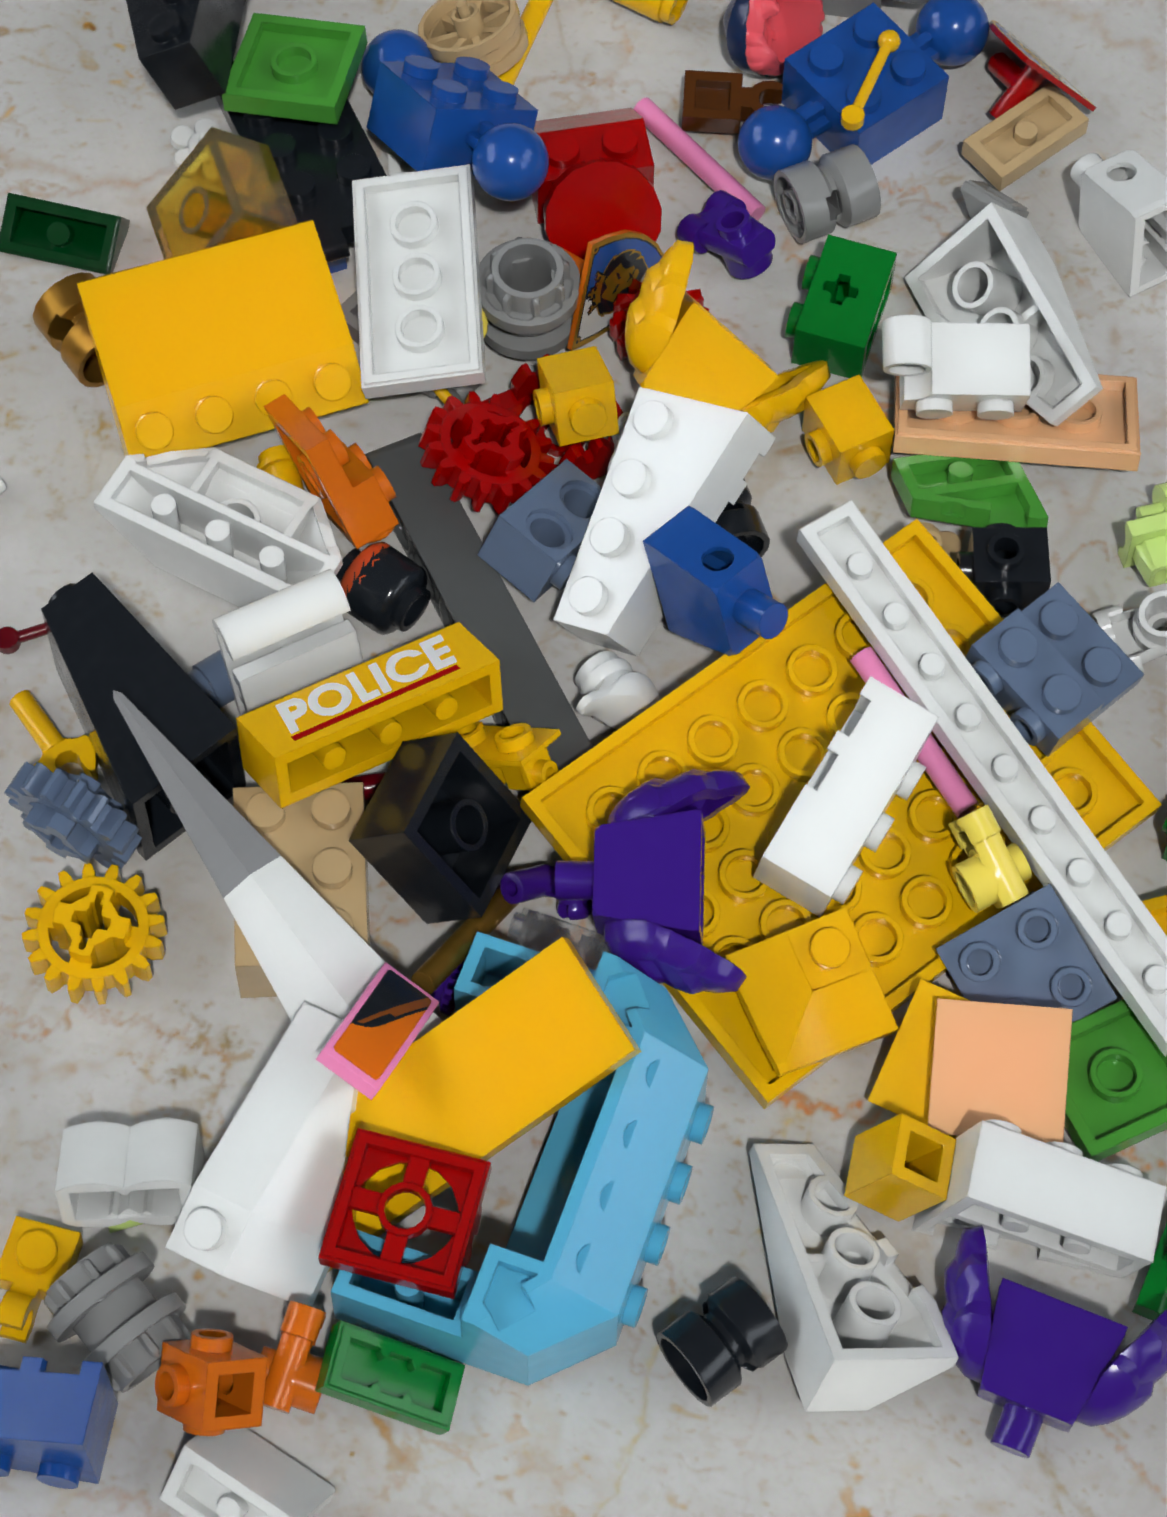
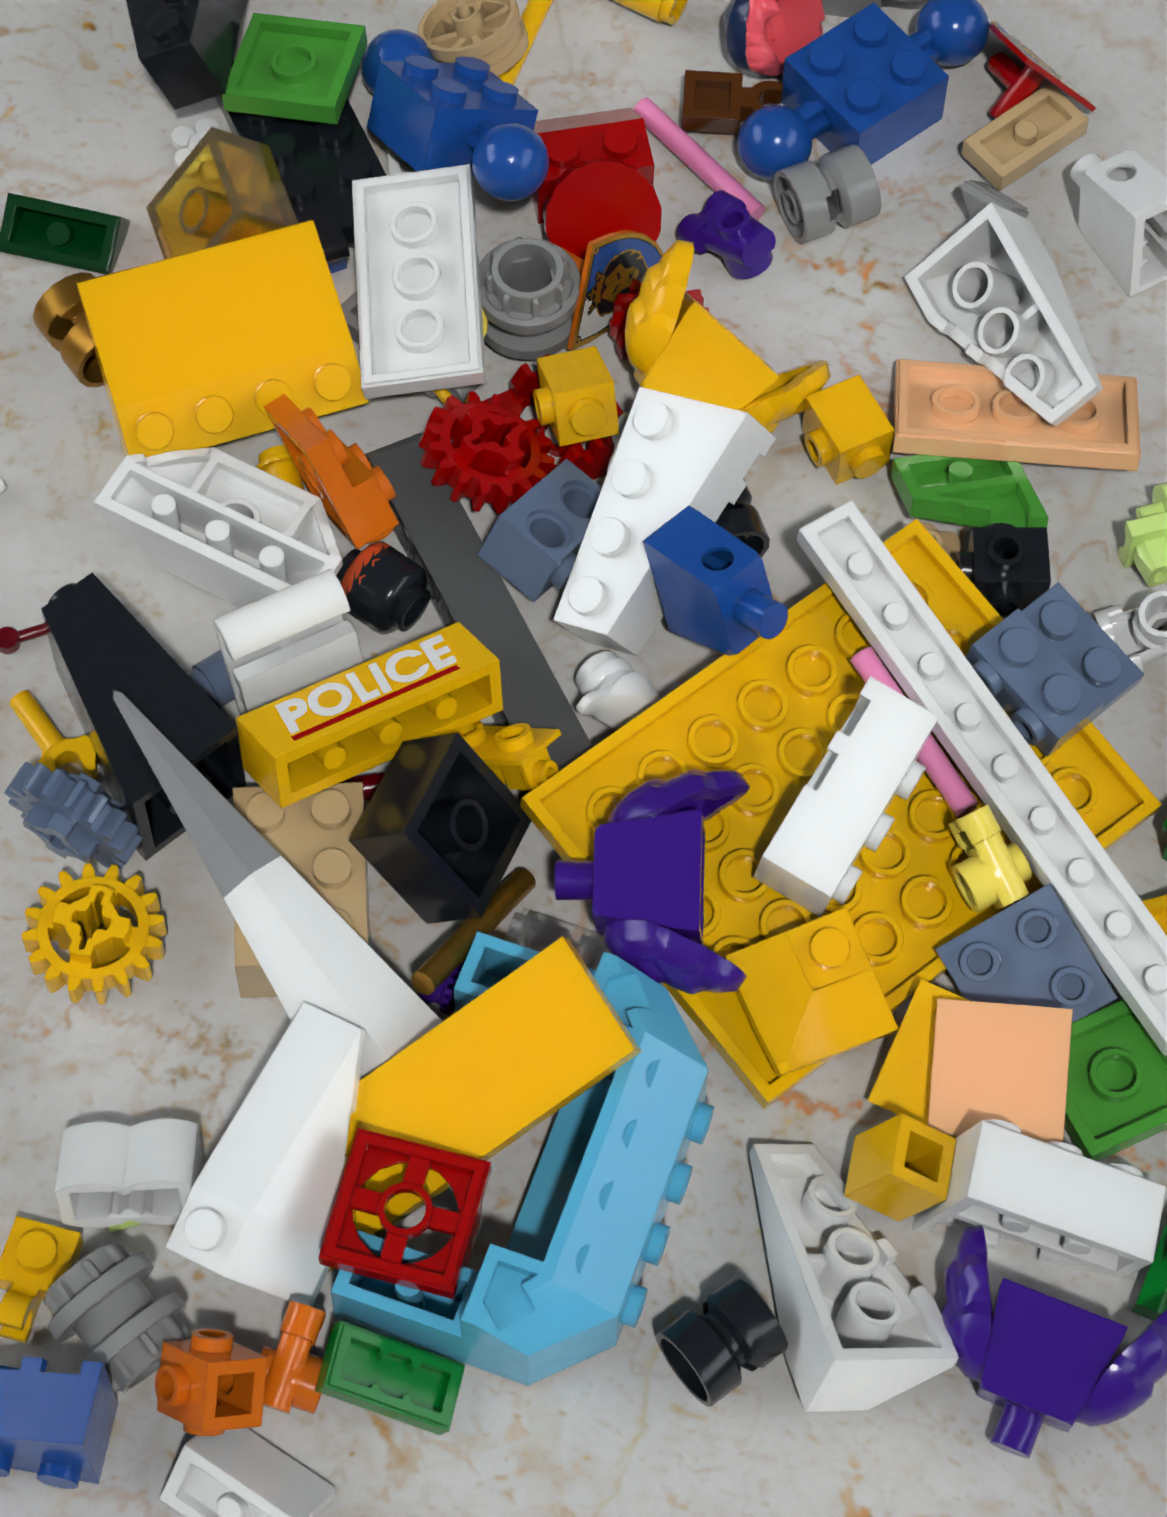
(377, 1031): slope -> none
(538, 883): dark purple arm -> none
(842, 305): green brick -> none
(853, 115): yellow hinge -> none
(958, 366): white hinge -> none

